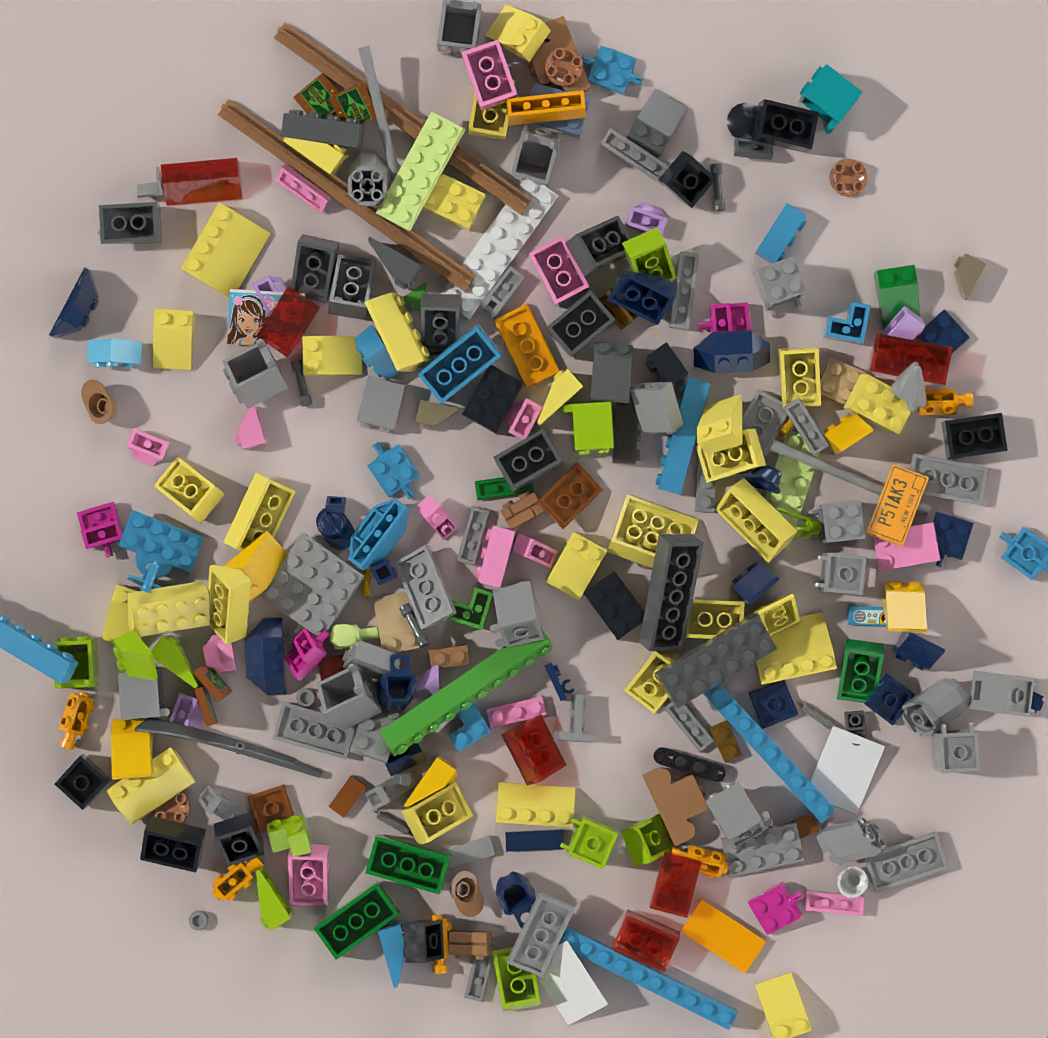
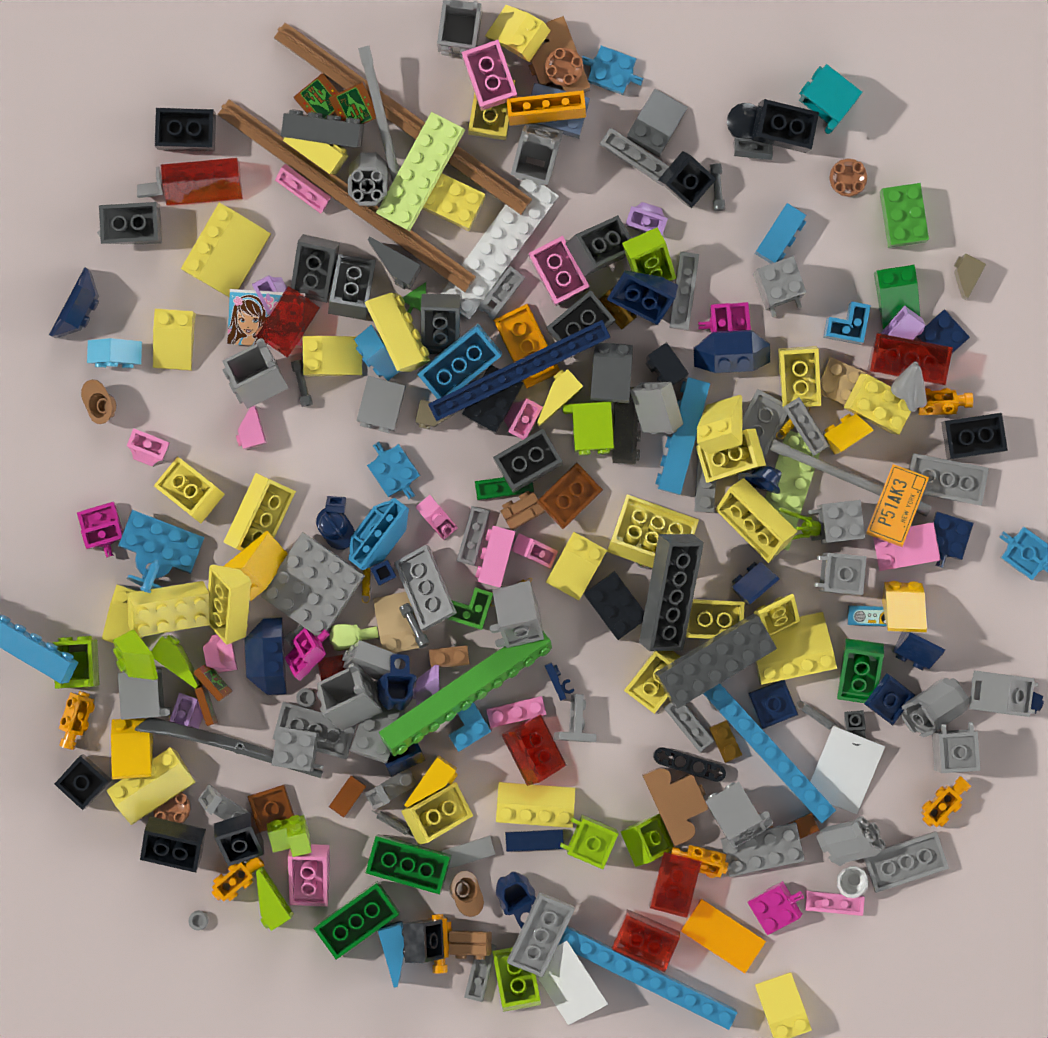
(185, 129): none -> black brick
(296, 749): none -> light grey container
(519, 370): none -> dark blue plate
(904, 215): none -> bright green brick
(944, 808): none -> light orange brick

